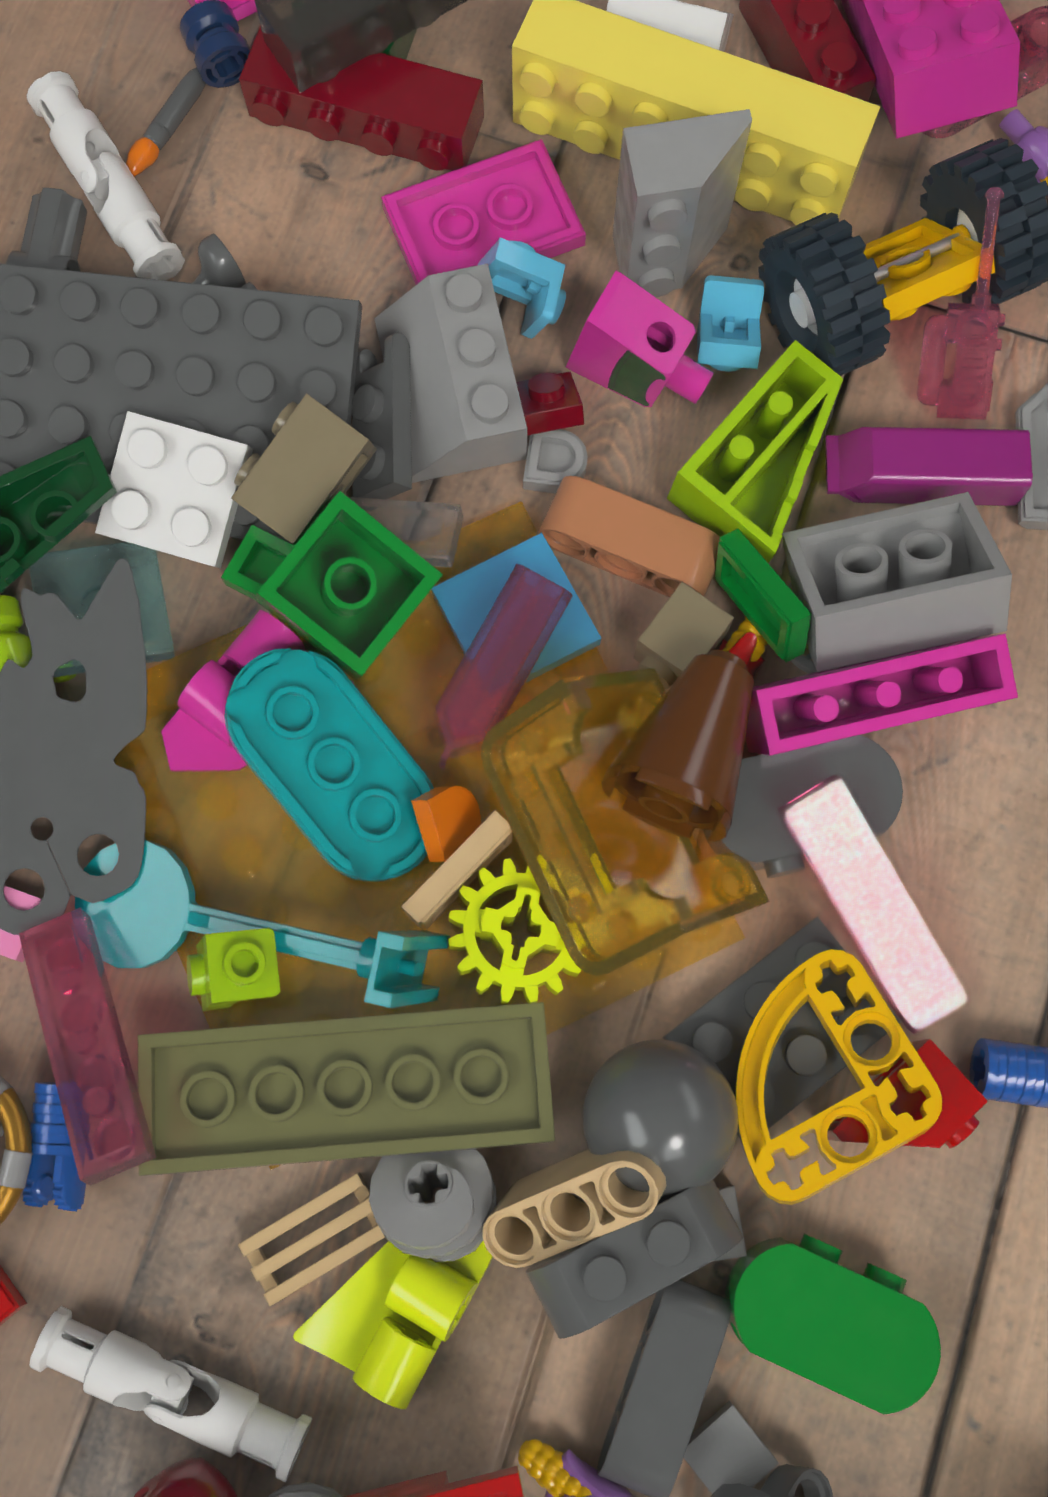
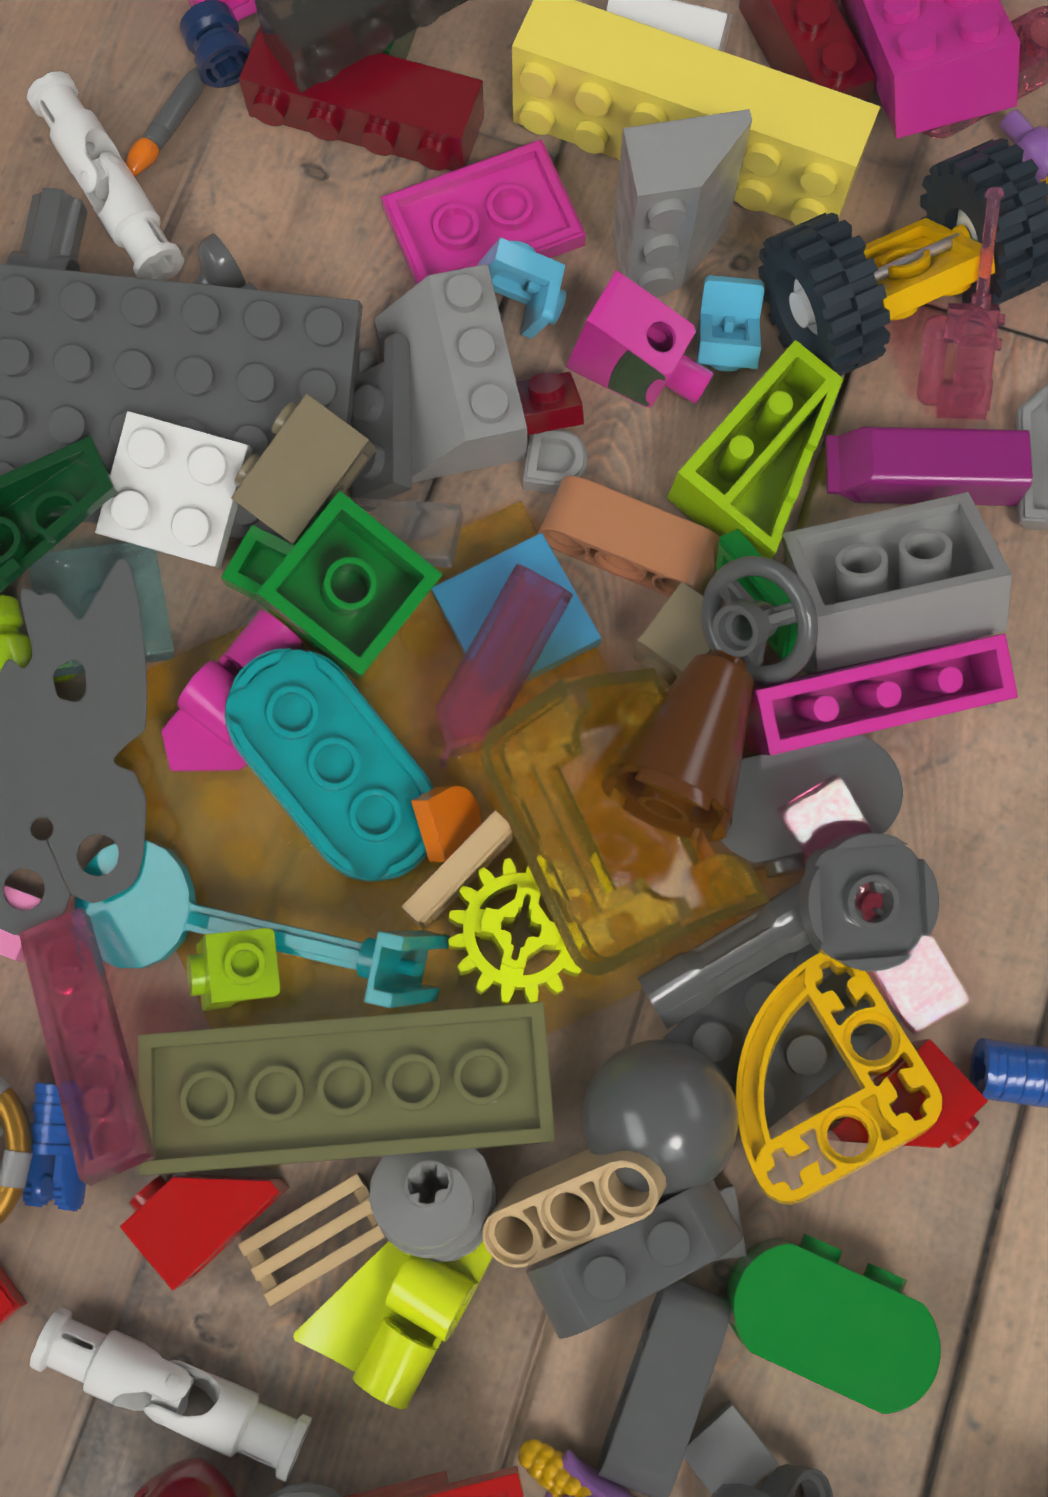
(194, 1219): none -> red slope
(699, 975): none -> dark grey axle
(746, 624): none -> dark grey piece
(830, 891): none -> dark grey plate

